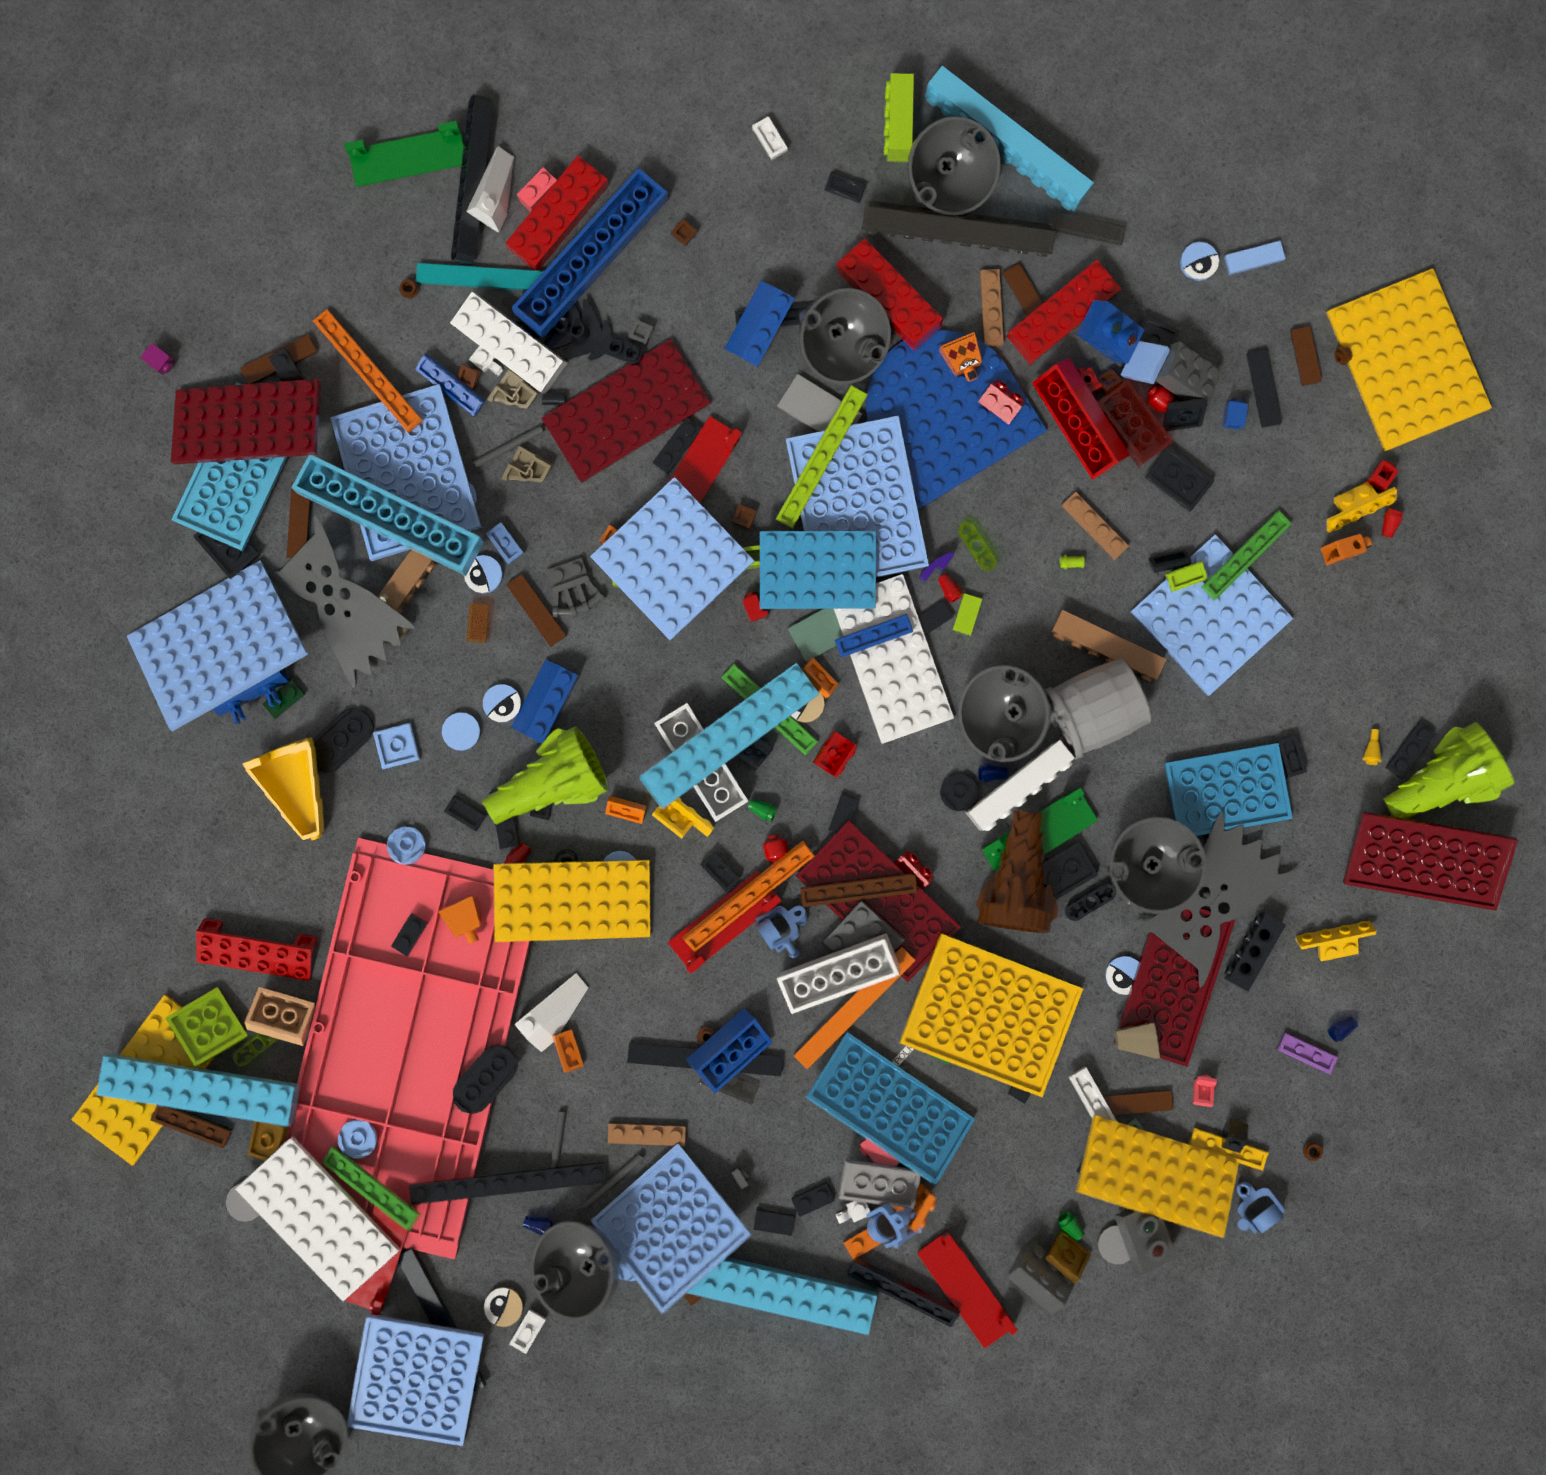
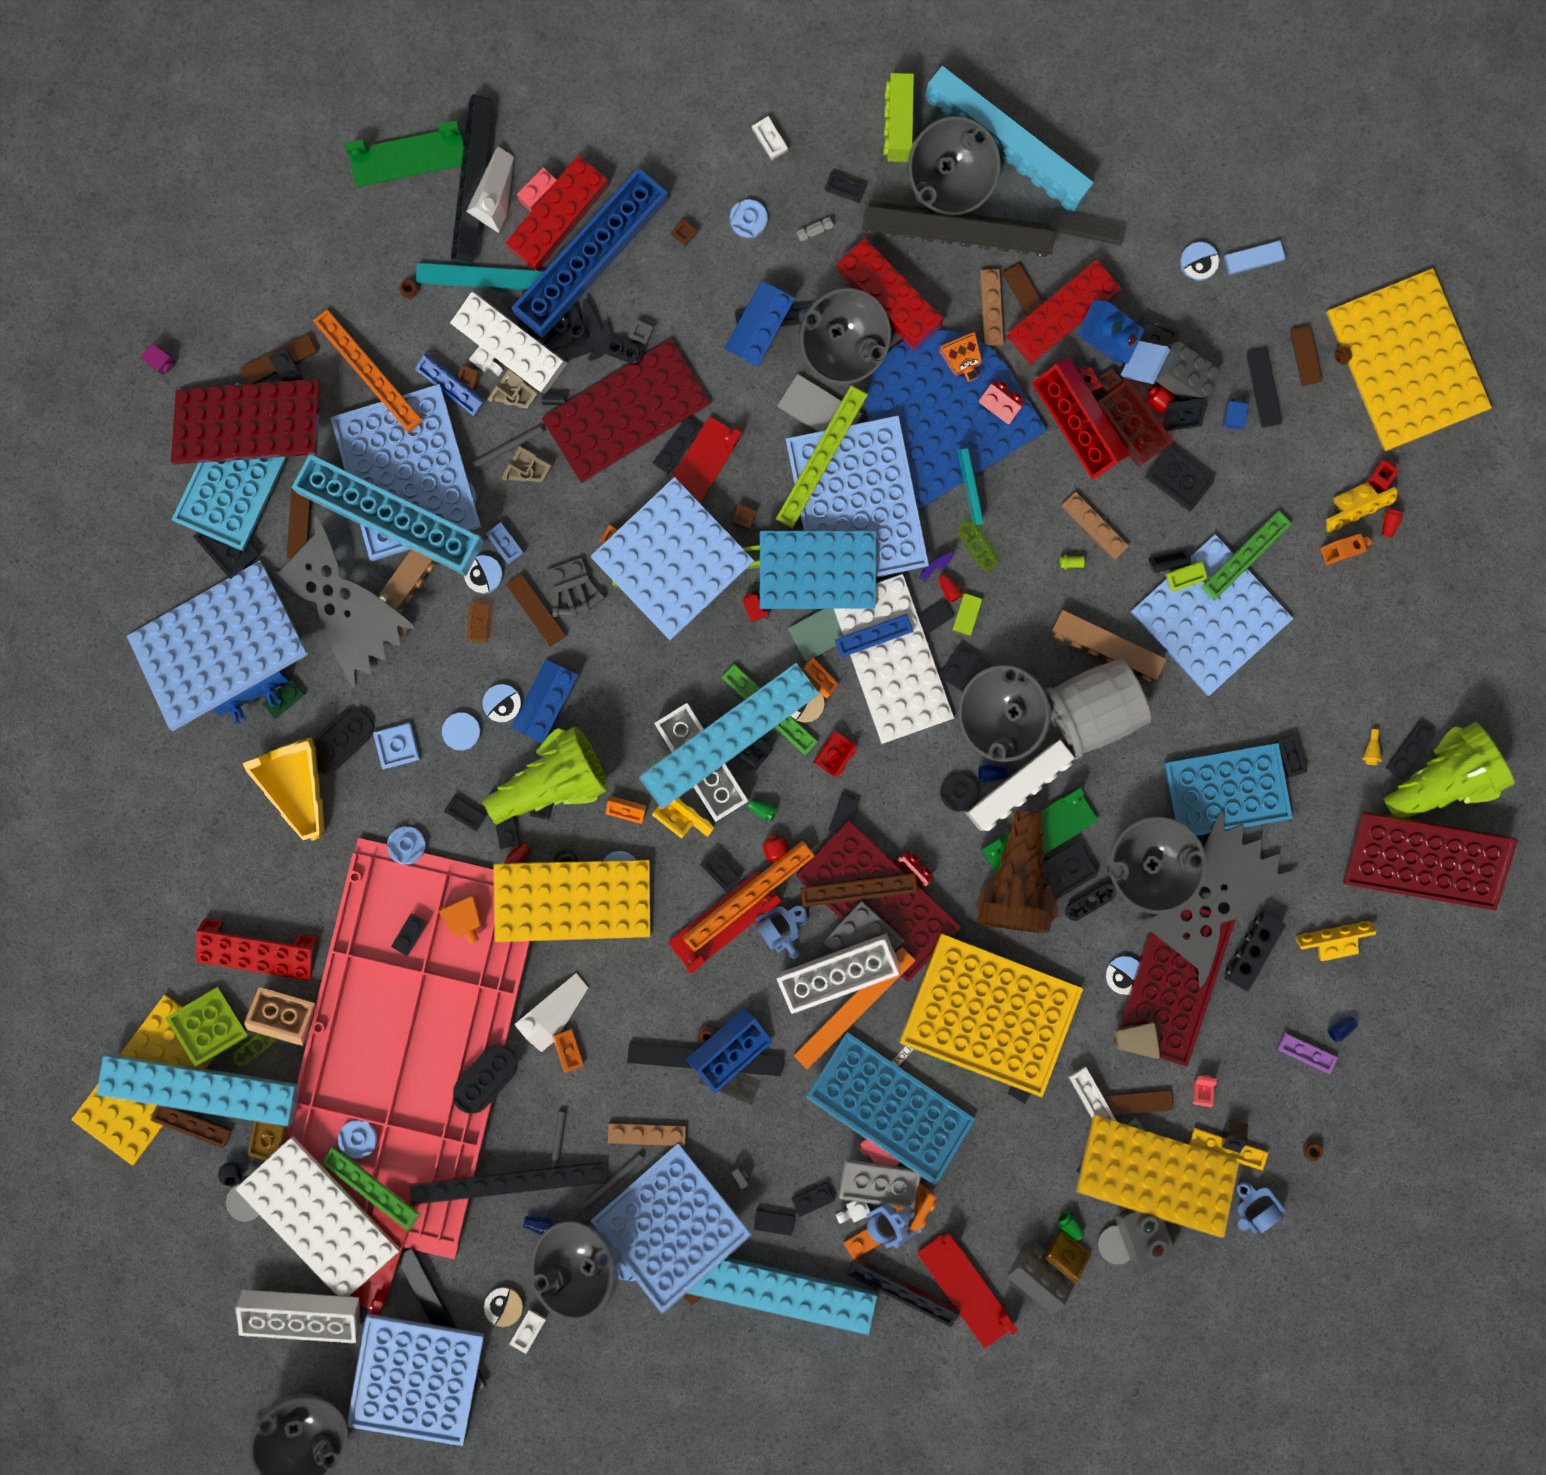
(230, 1174): none -> black piece
(298, 1316): none -> white brick
(743, 220): none -> light blue tile
(815, 229): none -> light grey axle
(963, 668): none -> black plate
(970, 486): none -> teal tile

